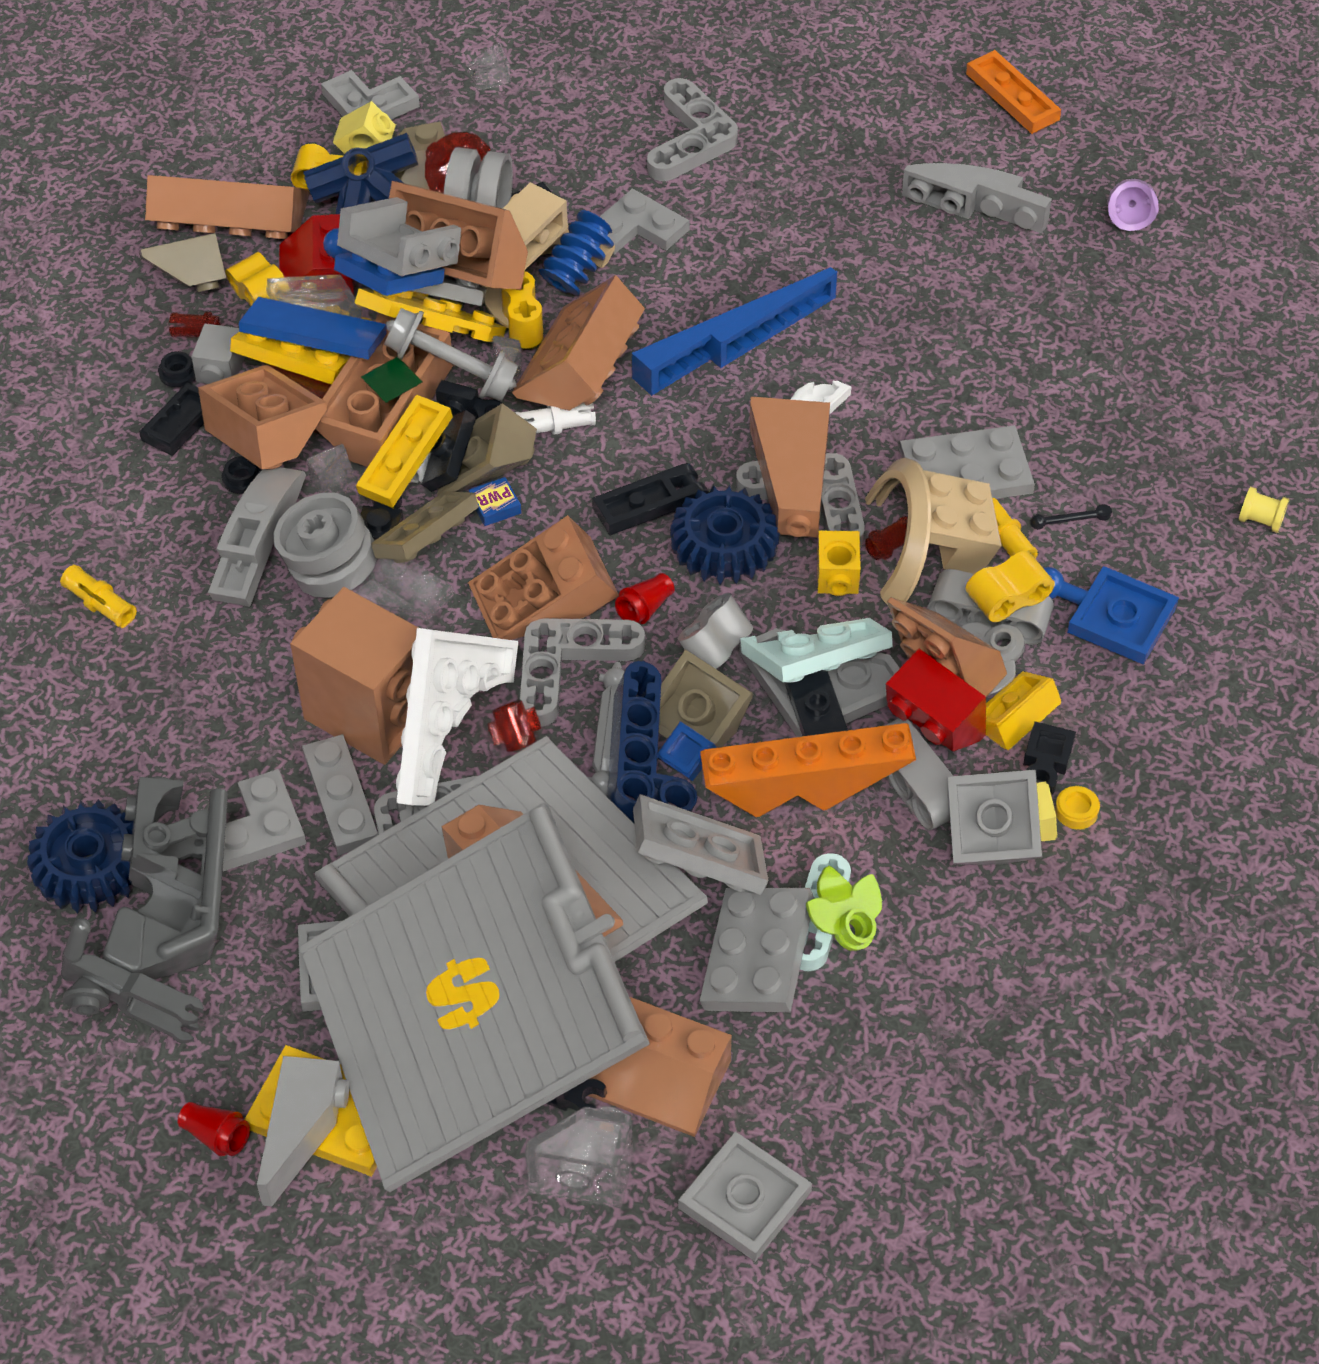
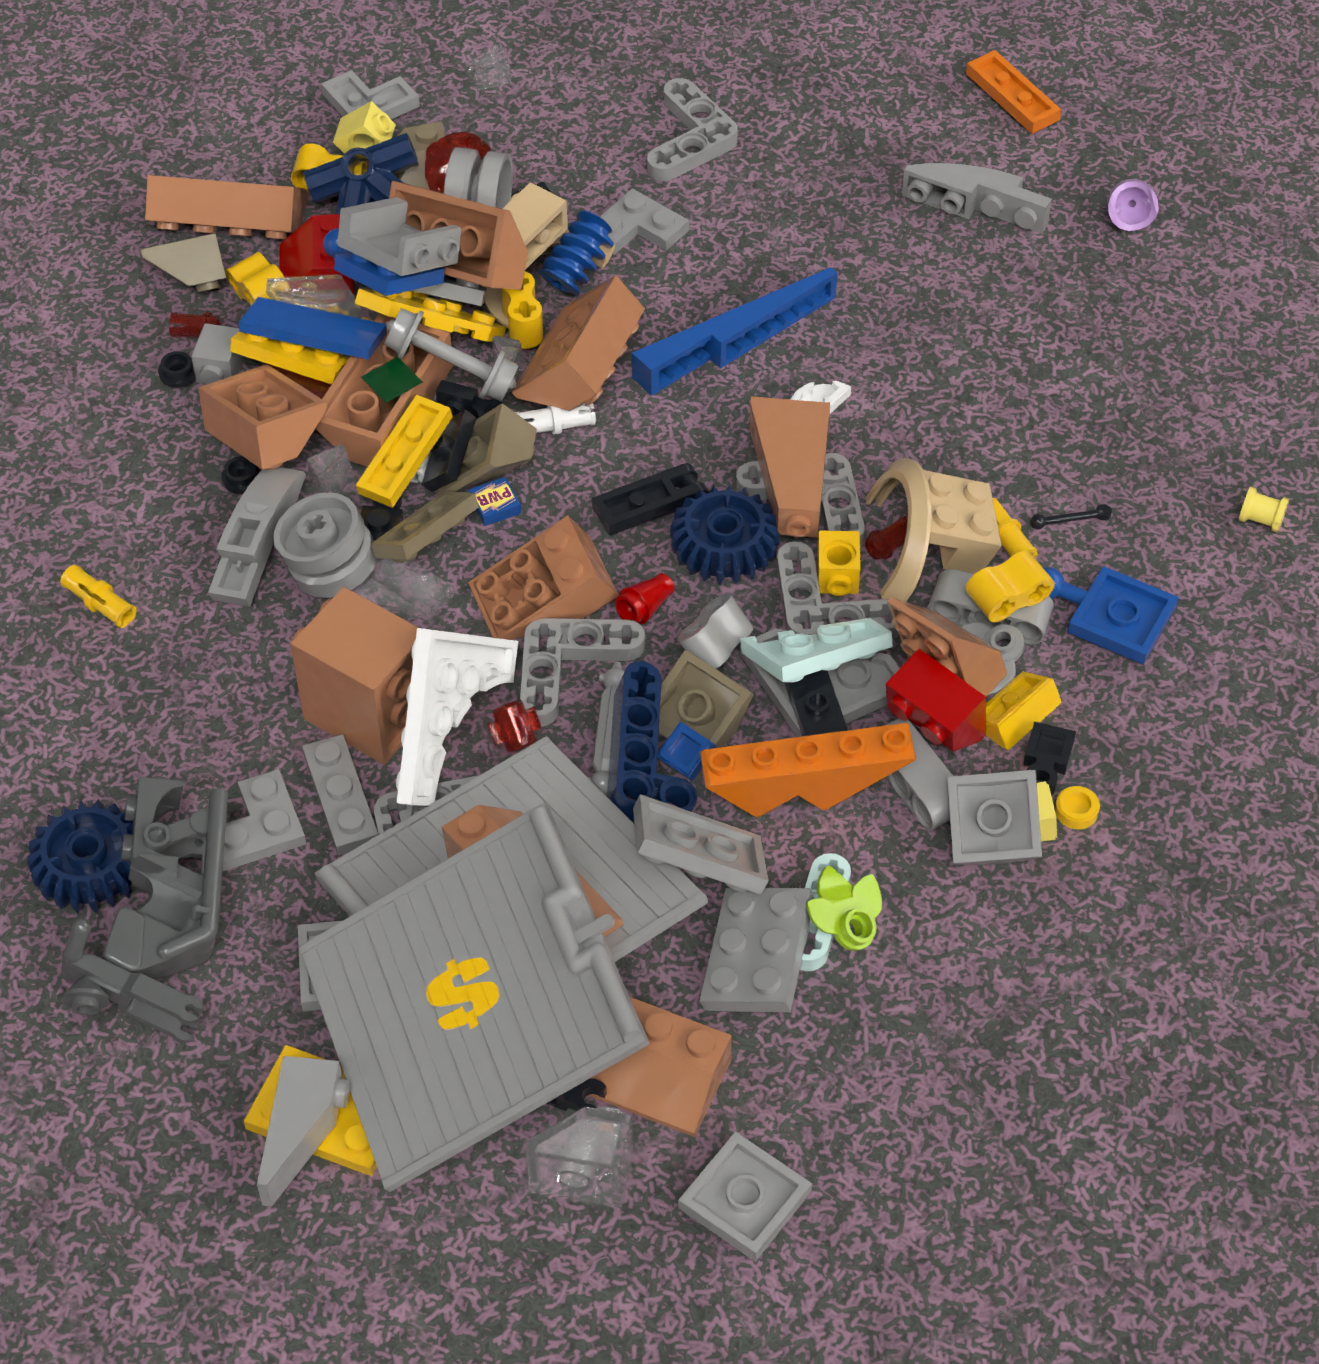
(175, 421): black plate -> none
(216, 1128): red cone -> none
(811, 608): none -> light grey beam
(979, 455): light grey plate -> none

